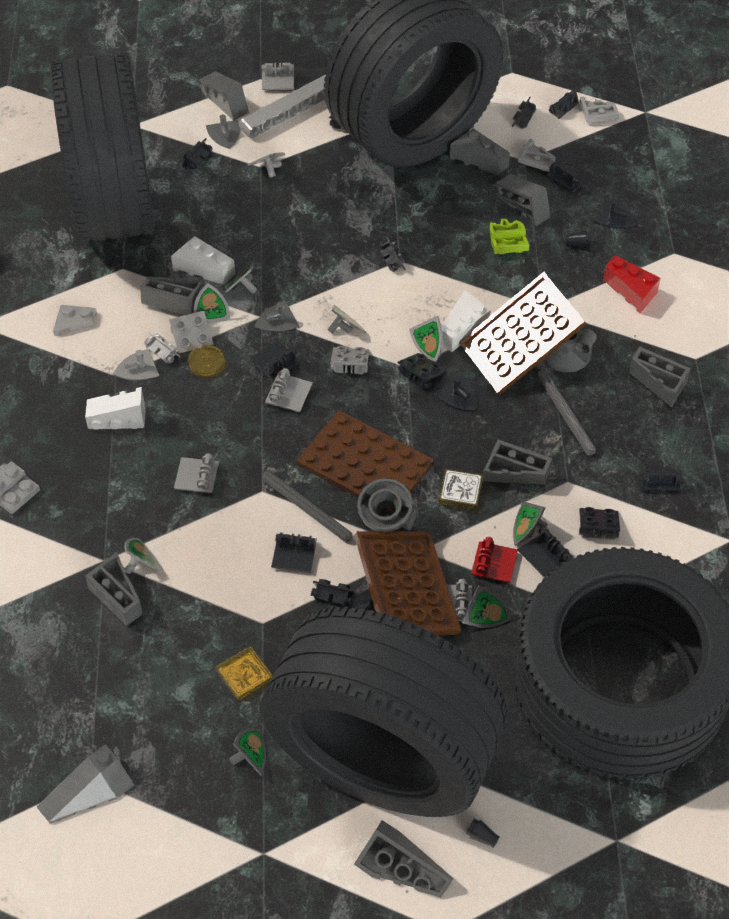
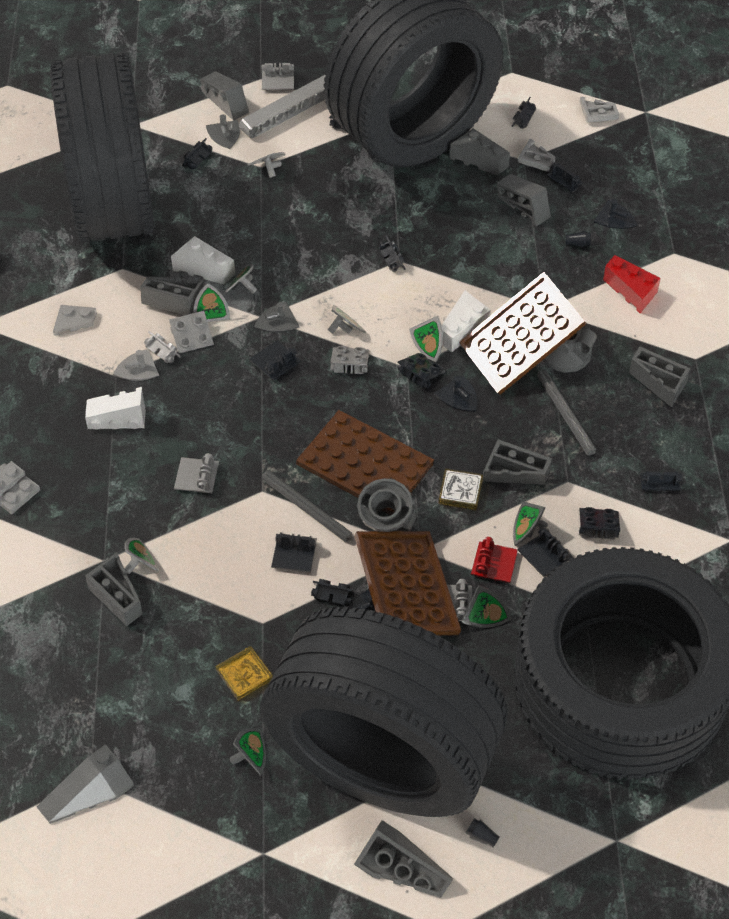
(206, 361): clear yellow tile -> none
(288, 391): light grey hinge -> none
(508, 237): lime plate -> none
(564, 104): black hinge -> none

